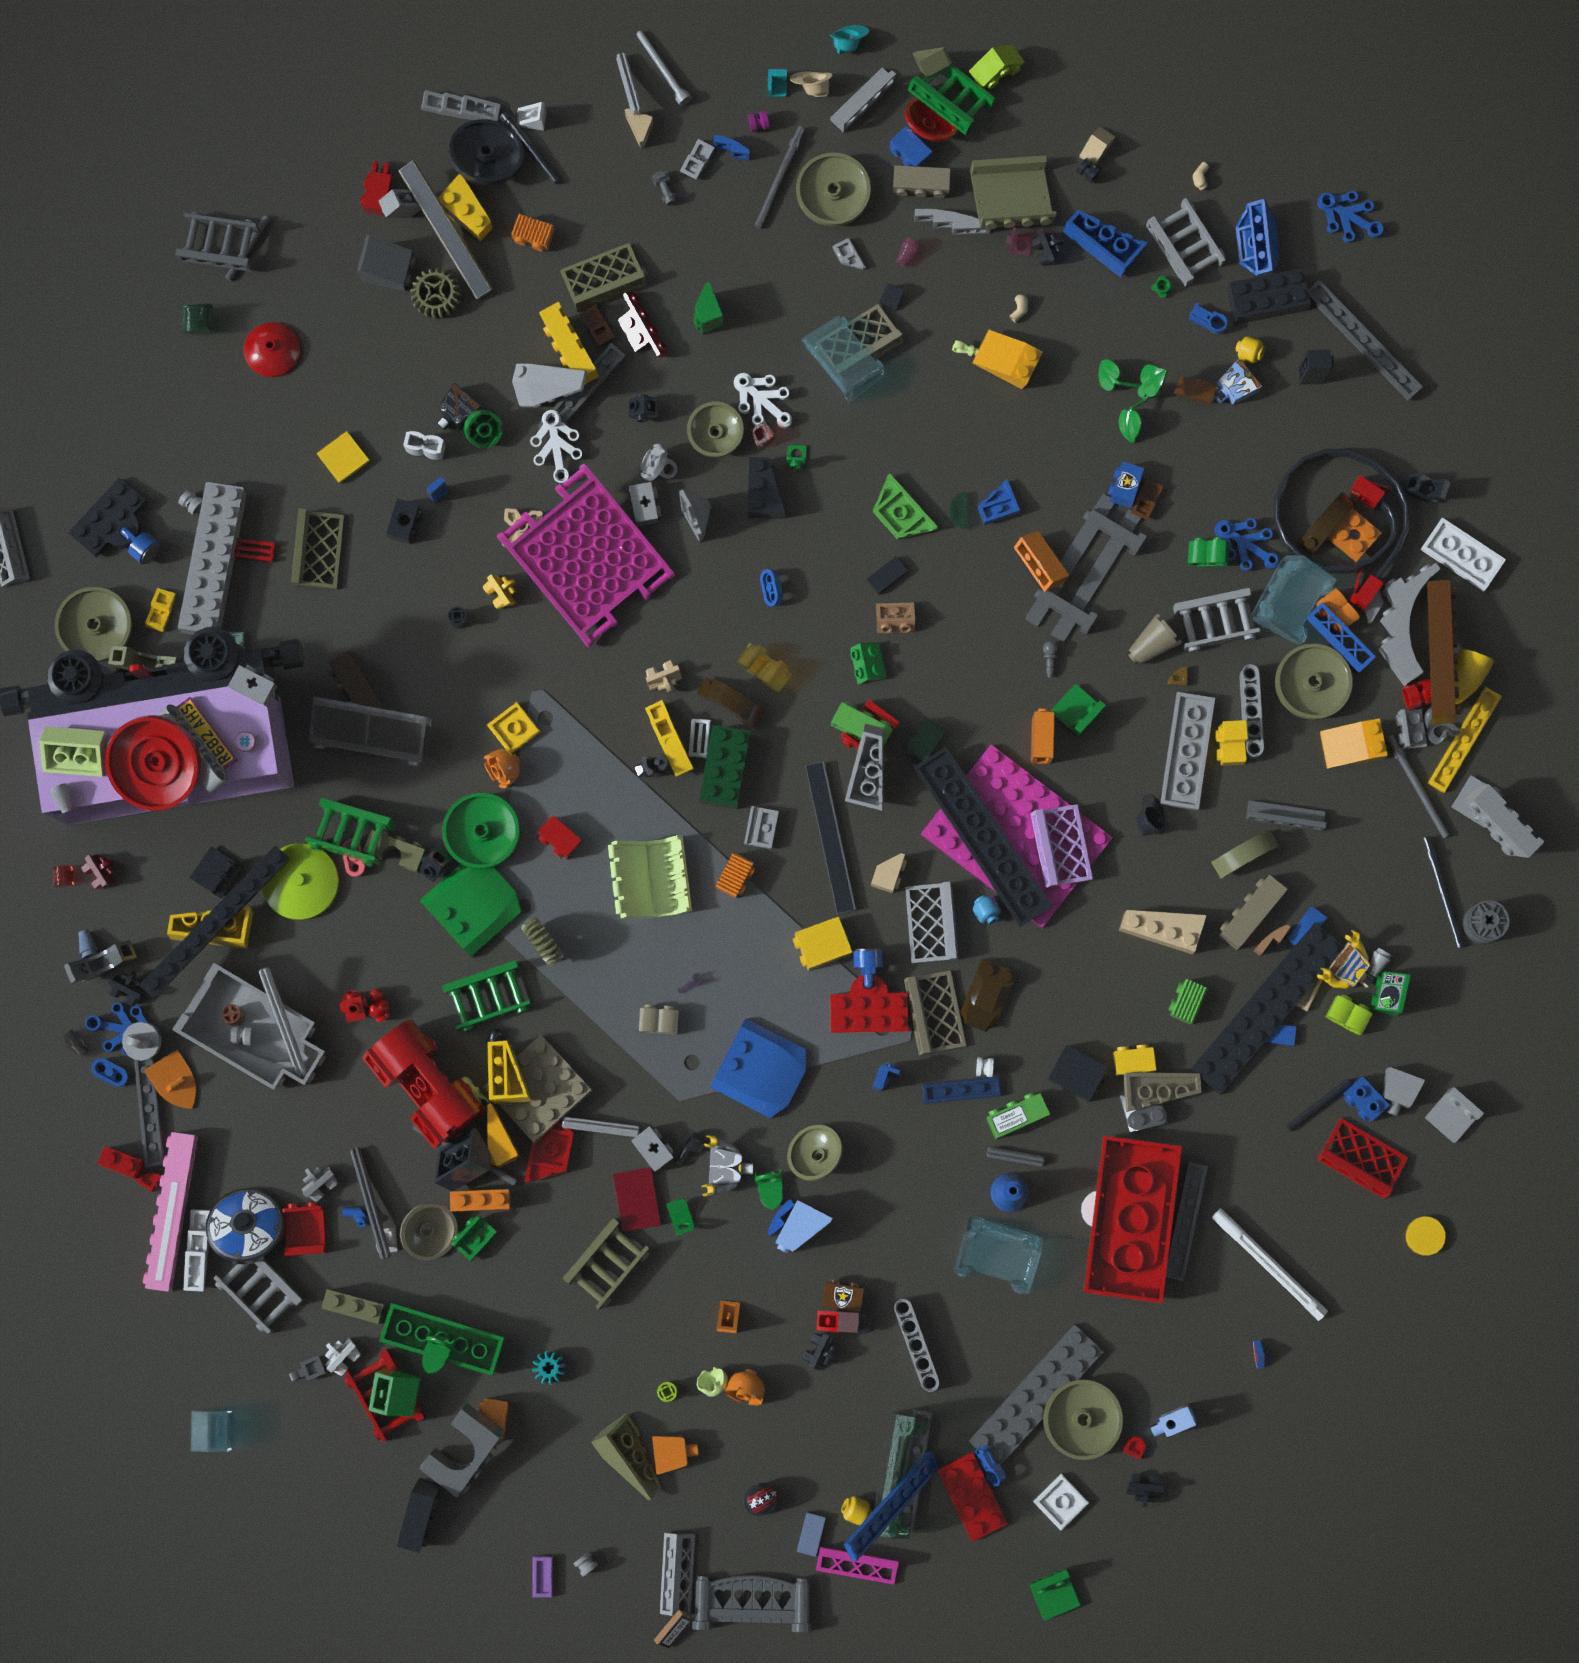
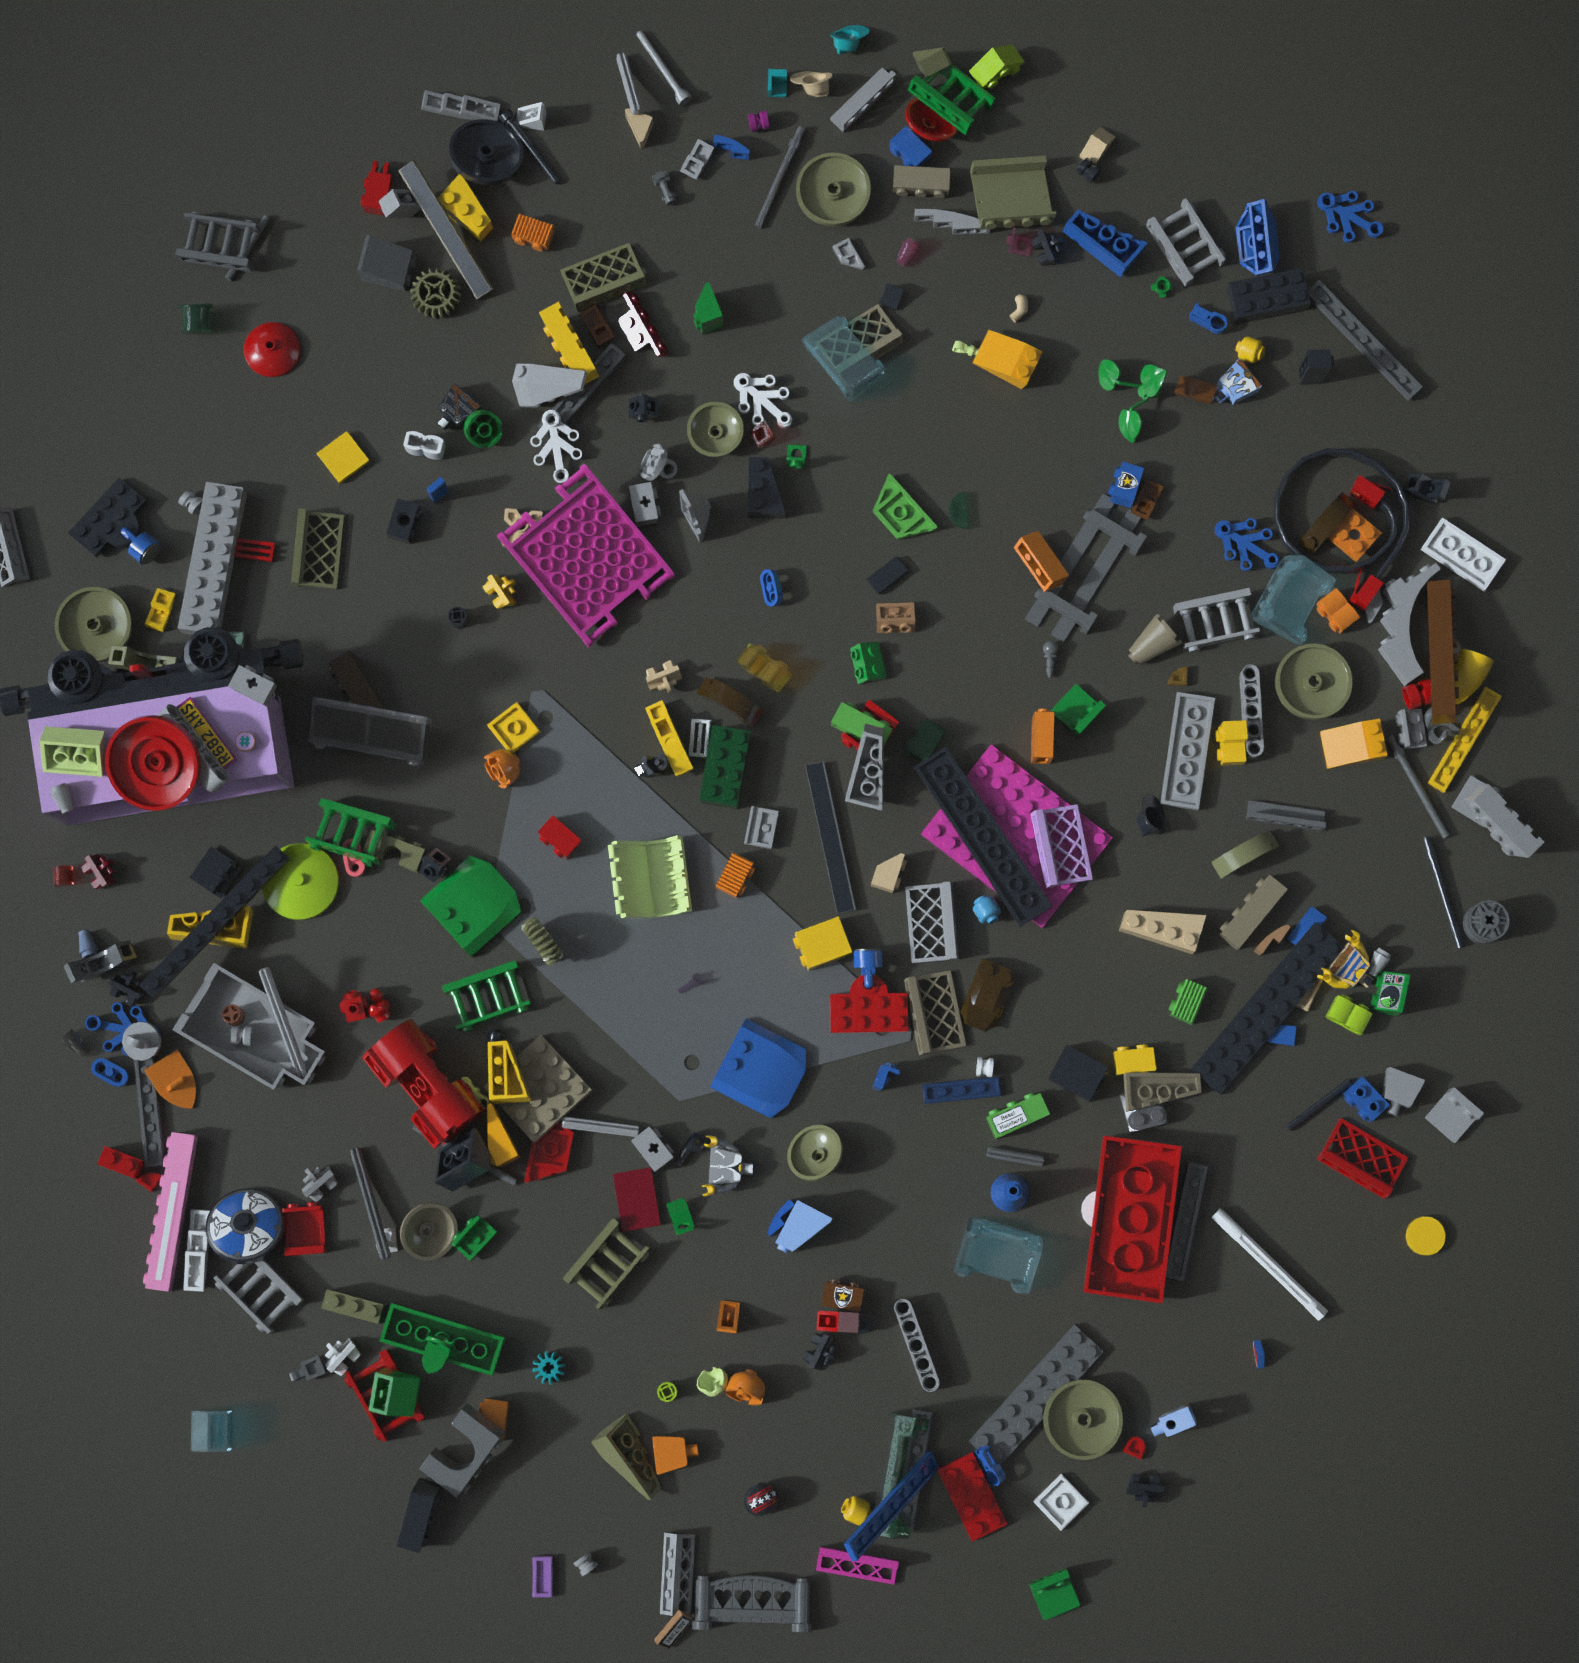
(358, 1214): blue arm -> none
(480, 831): green dish -> none
(480, 1200): orange brick -> none
(658, 1020): dark tan brick -> none
(770, 1188): green piece -> none
(811, 1534): sand blue tile -> none
(999, 504): blue wing -> none
(1199, 178): tan arm -> none
(1208, 553): green brick -> none
(1333, 639): blue fence -> none

